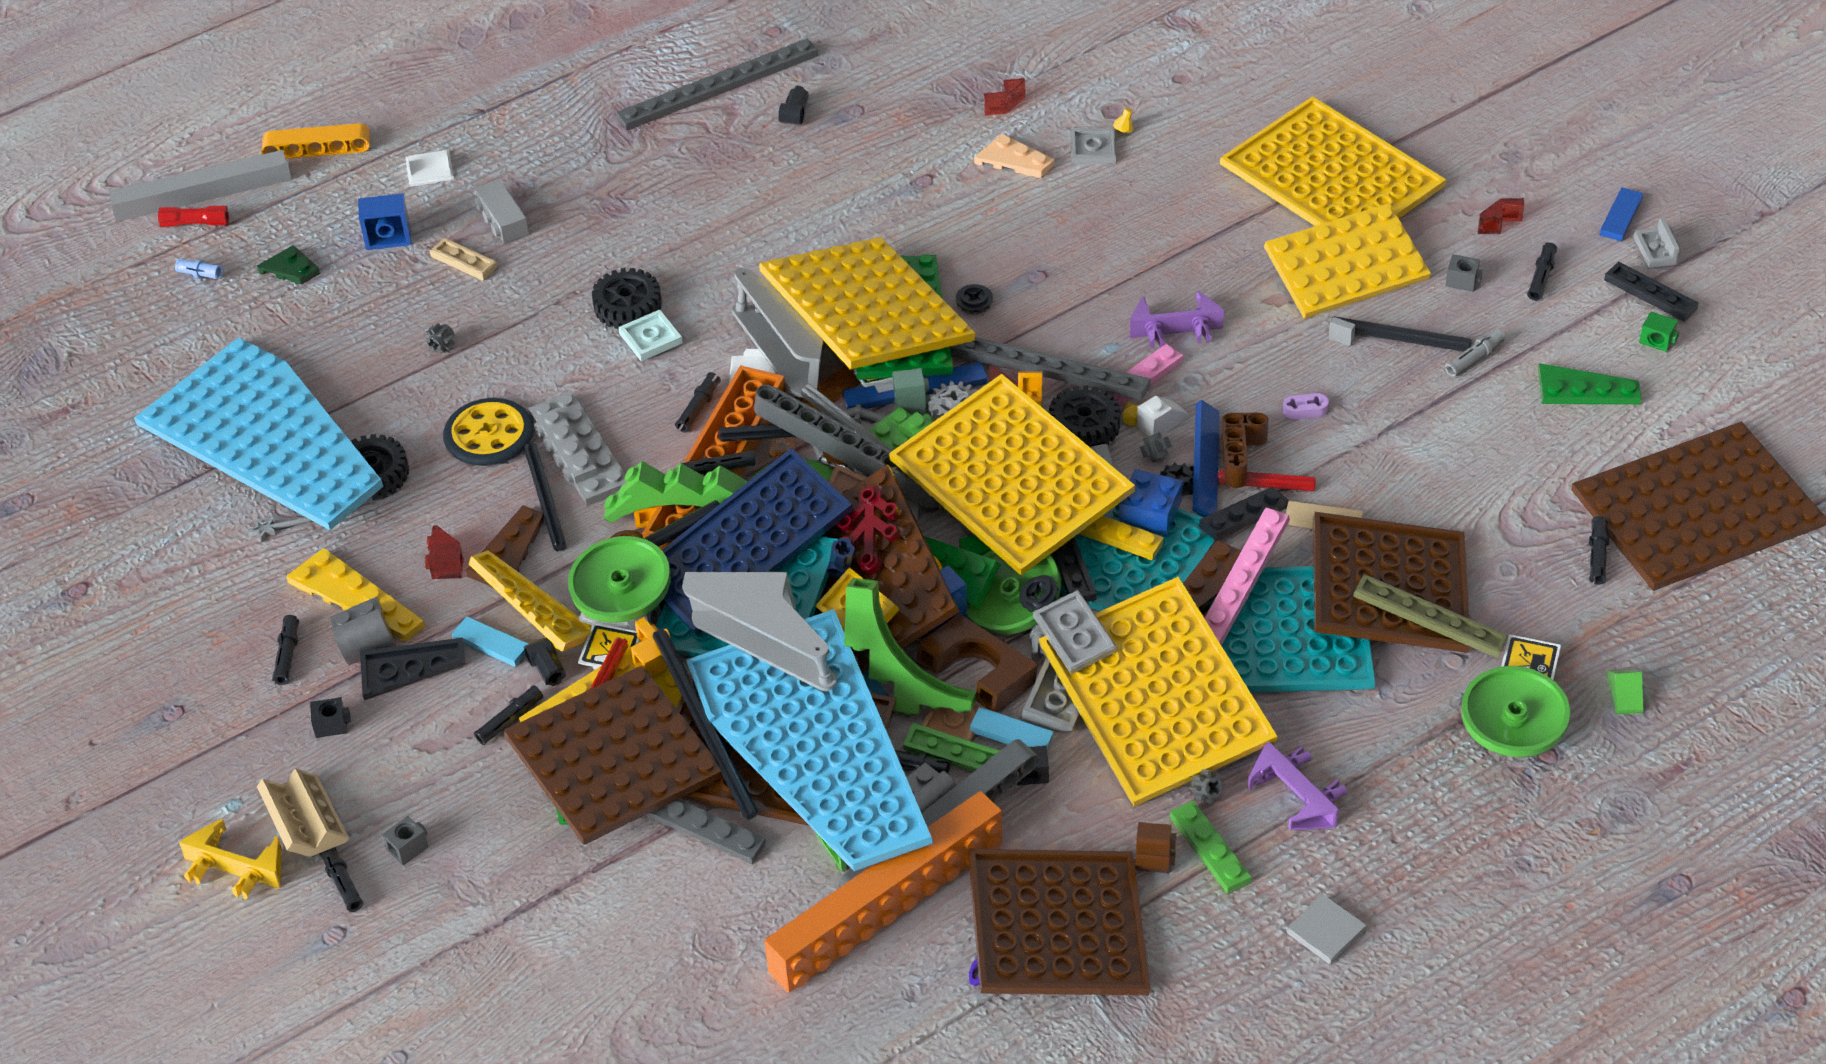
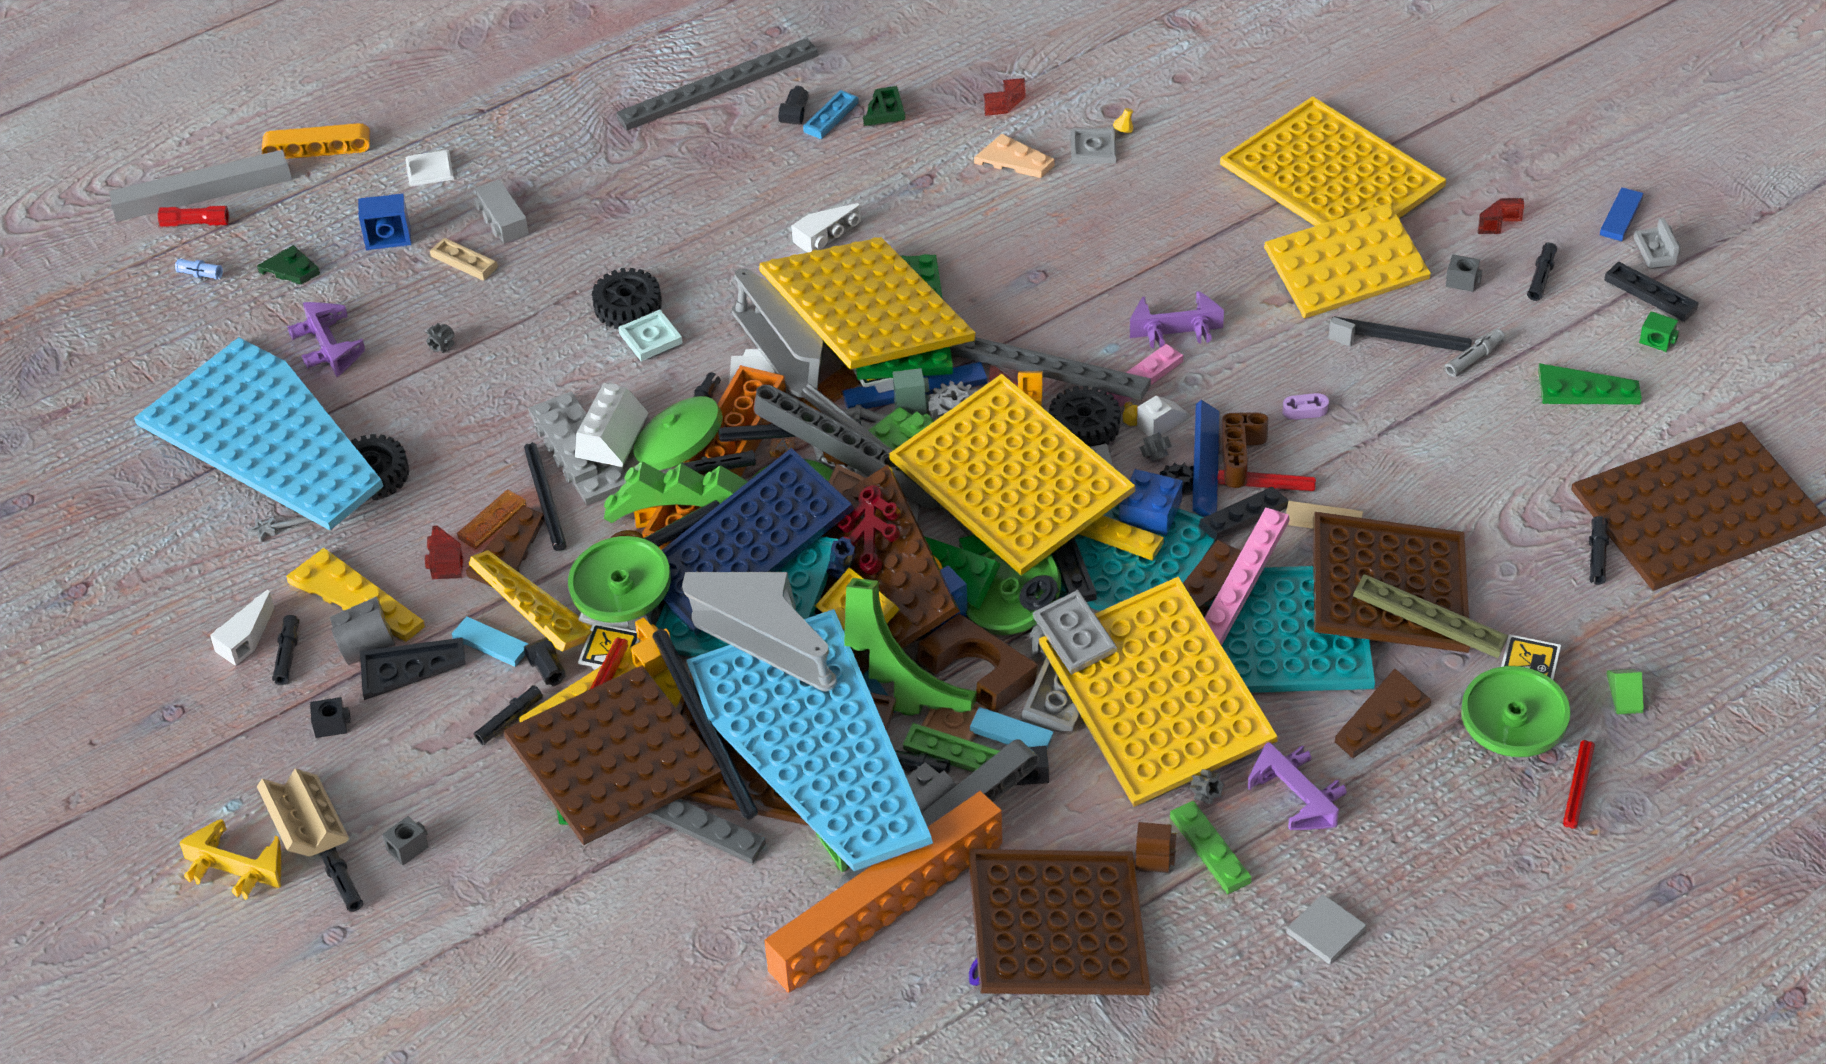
(243, 631): none -> white slope
(318, 324): none -> medium lavender hose
(485, 455): wedge -> none
(491, 519): none -> clear orange plate
(610, 426): none -> white slope
(678, 432): none -> bright green dish
(823, 227): none -> white slope
(830, 114): none -> dark azure tile
(884, 107): none -> dark green wing
(972, 292): black gear -> none
(1382, 713): none -> reddish brown wing
(1578, 784): none -> red axle

